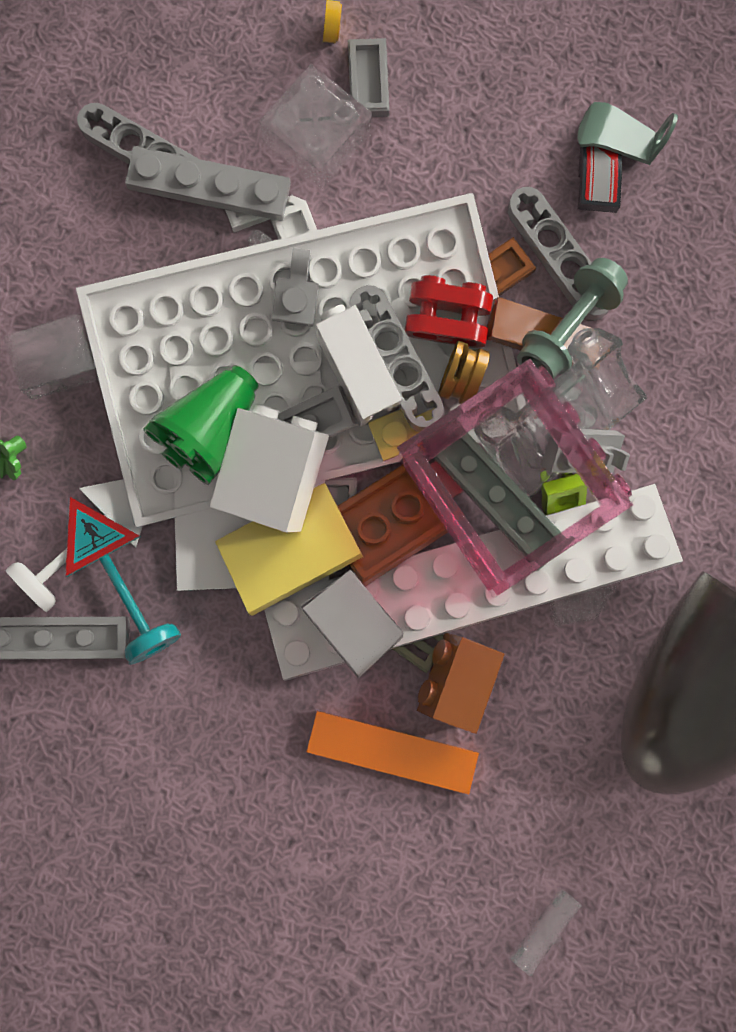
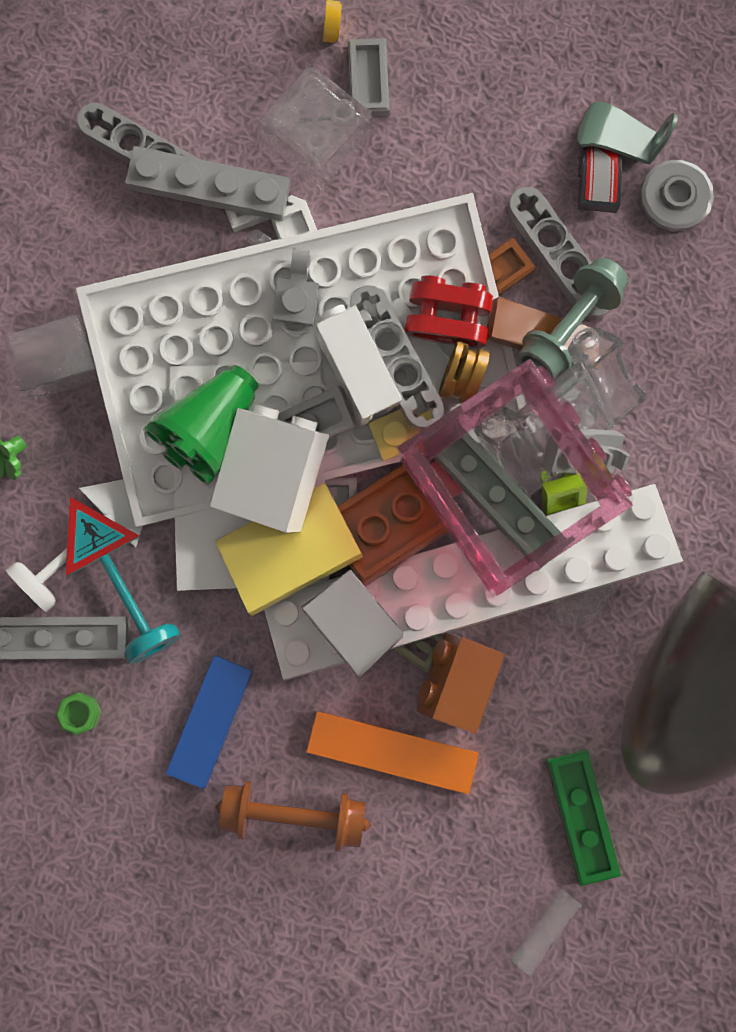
(78, 713): none -> bright green tile
(209, 722): none -> blue tile
(237, 809): none -> dark orange piece
(583, 817): none -> green tile
(676, 195): none -> light grey wheel

